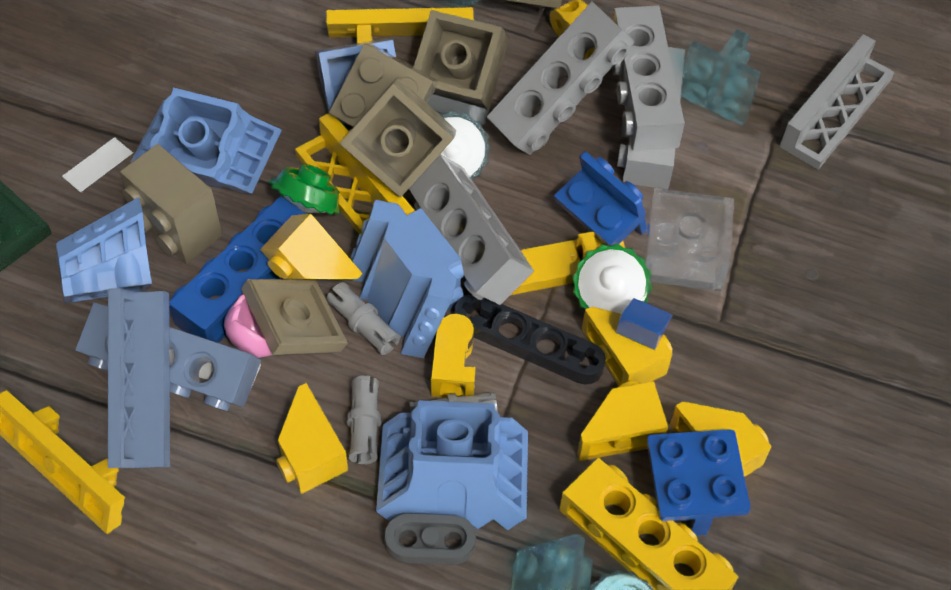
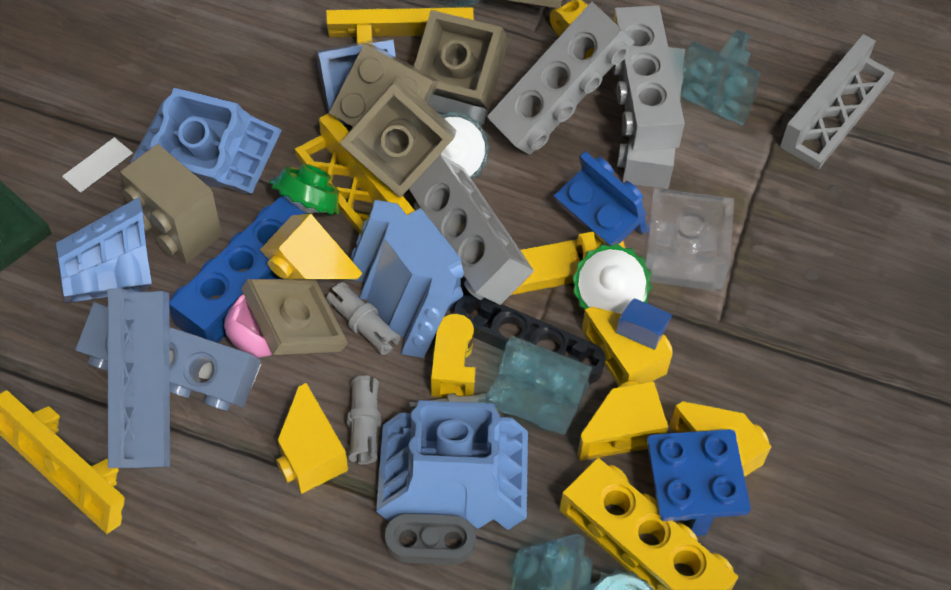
(539, 385): none -> clear light blue bracket

